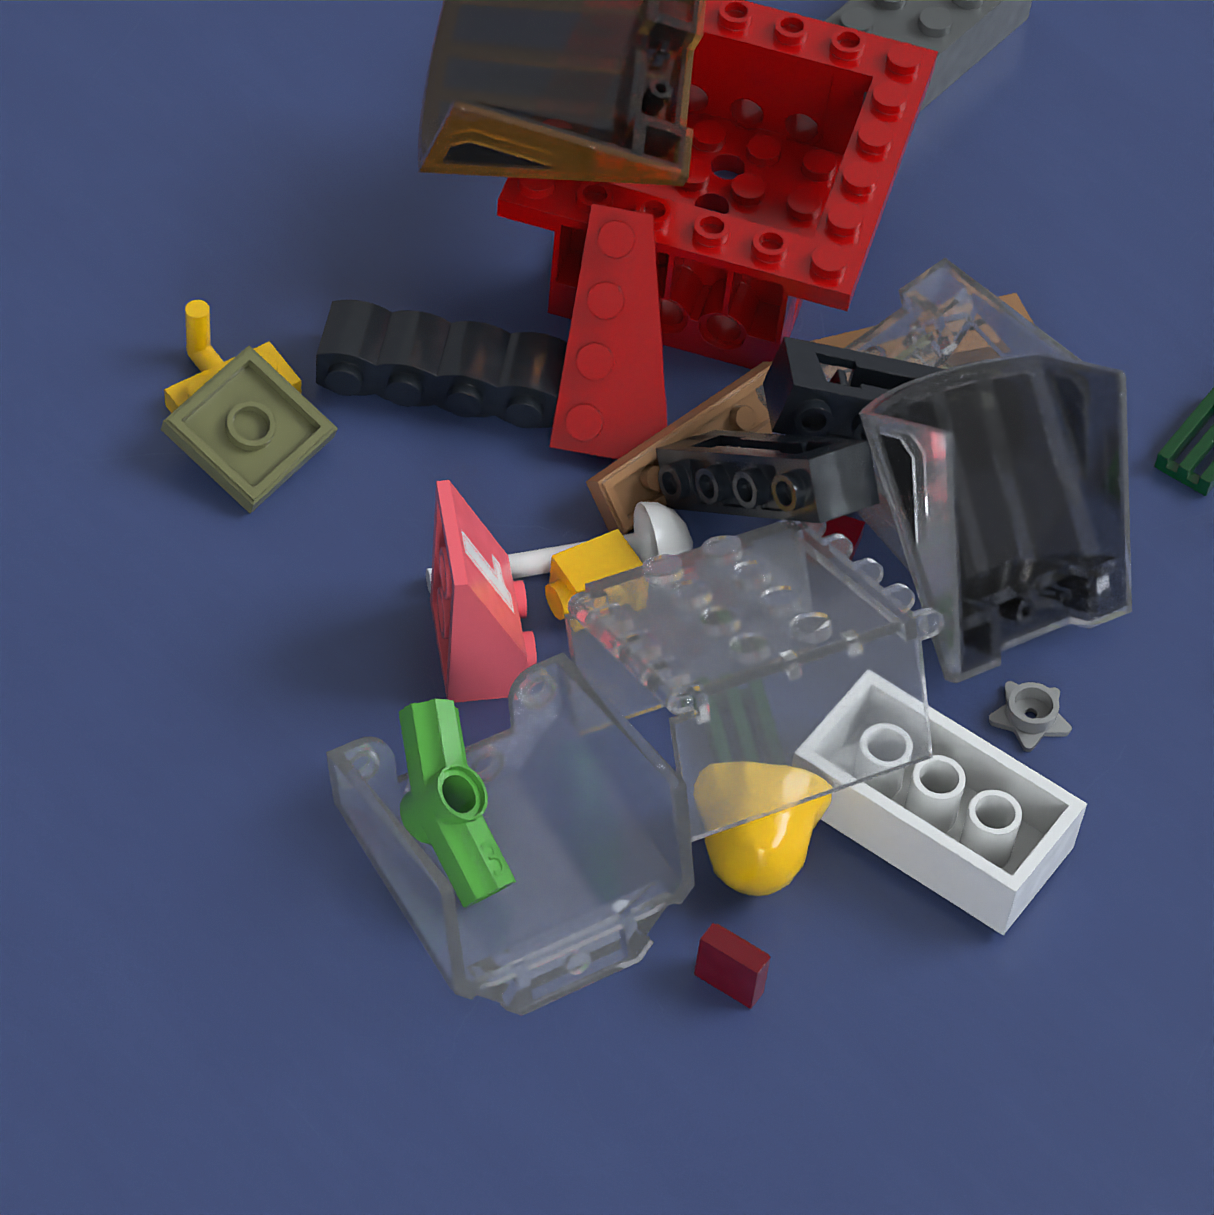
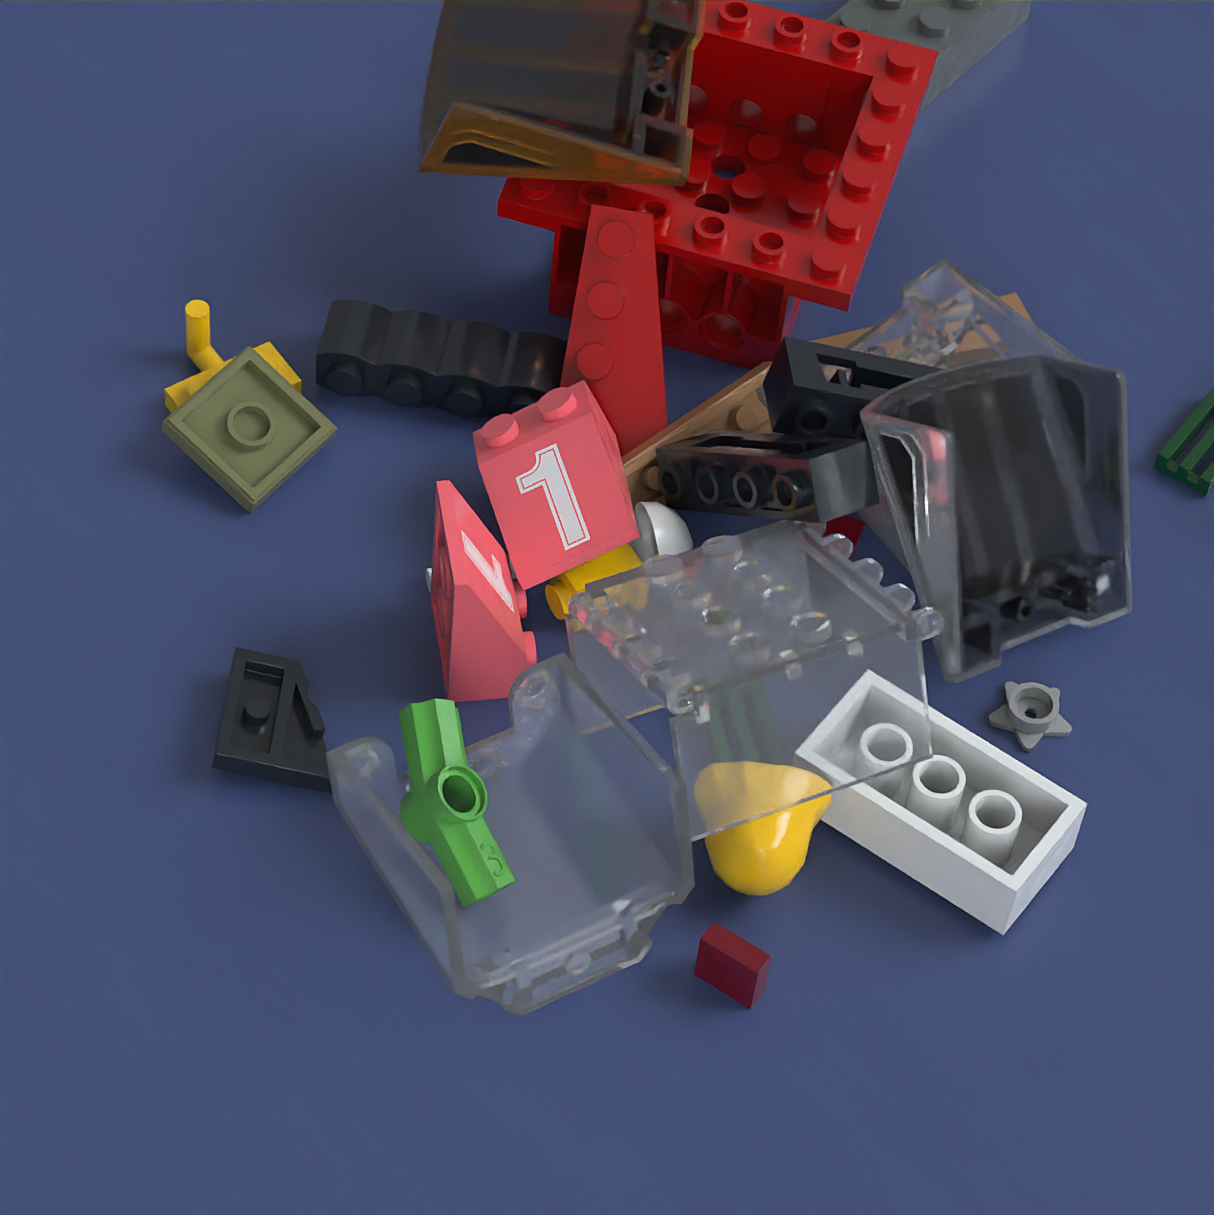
(271, 724): none -> black wing
(556, 483): none -> coral slope

